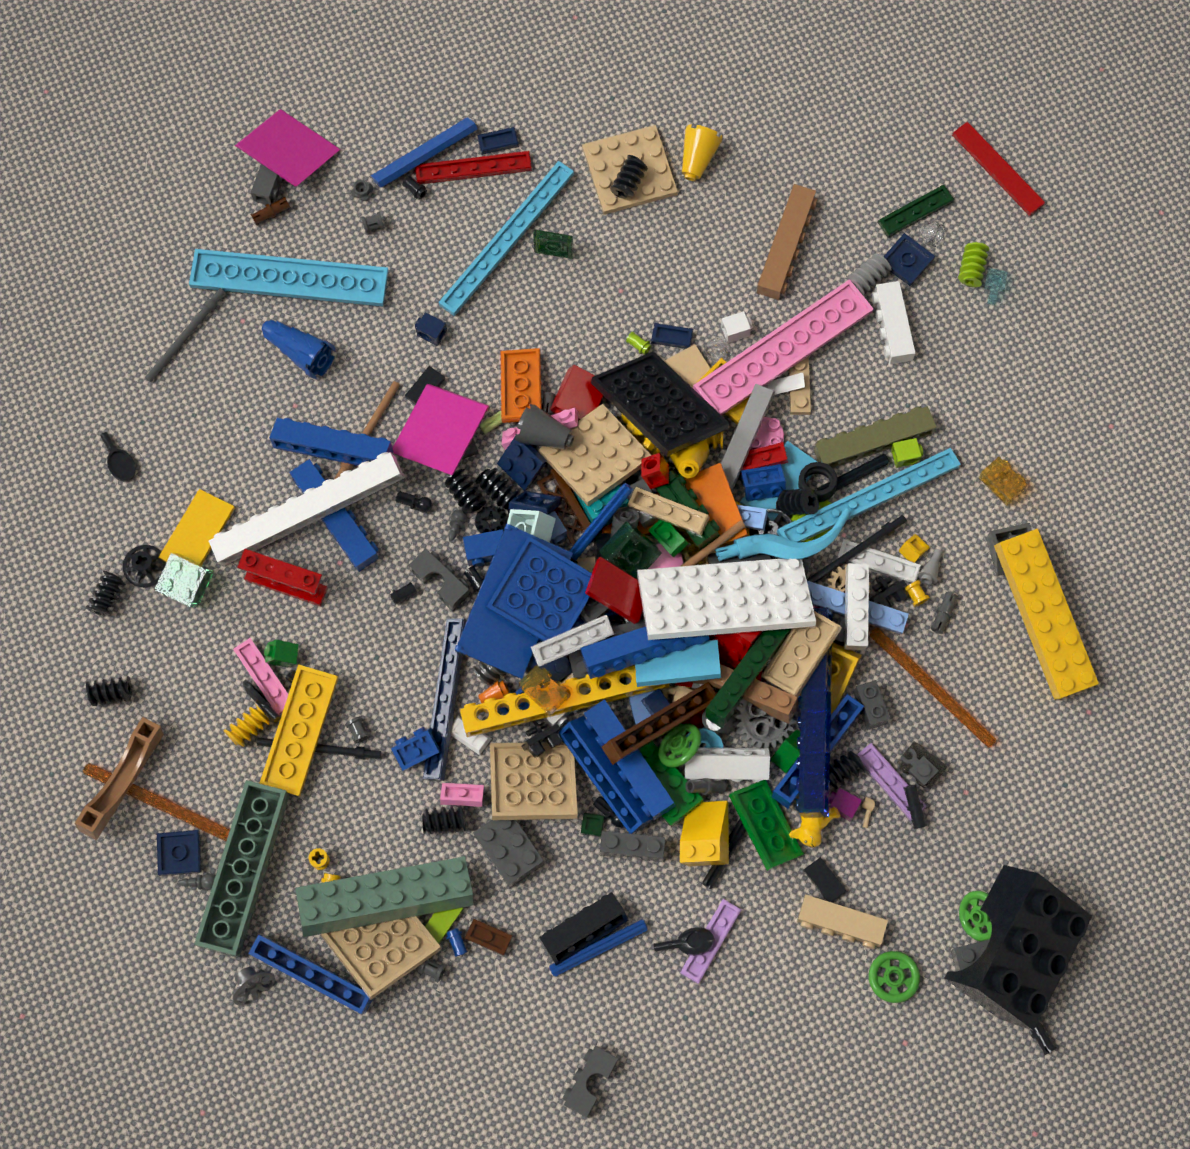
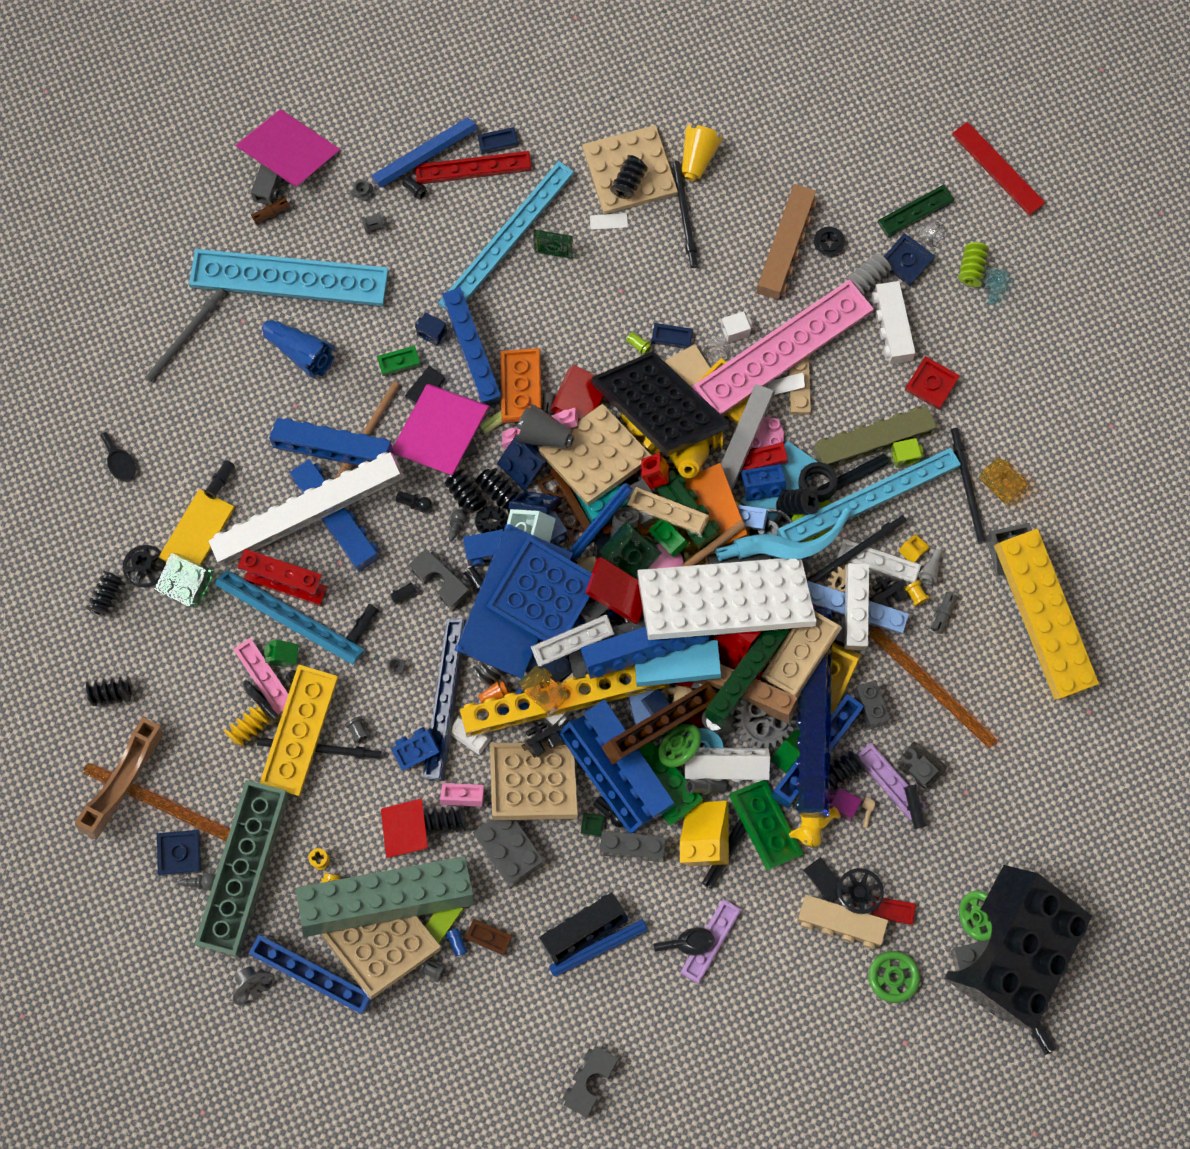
(219, 479): none -> black pin
(290, 617): none -> dark azure plate
(362, 624): none -> black pin
(398, 361): none -> green plate
(399, 669): none -> dark grey hinge
(404, 828): none -> red sticker
(471, 347): none -> blue brick
(608, 221): none -> white sticker
(690, 247): none -> black bar
(834, 235): none -> black gear
(859, 891): none -> black wheel
(895, 911): none -> red tile
(932, 382): none -> red plate
(959, 449): none -> black bar

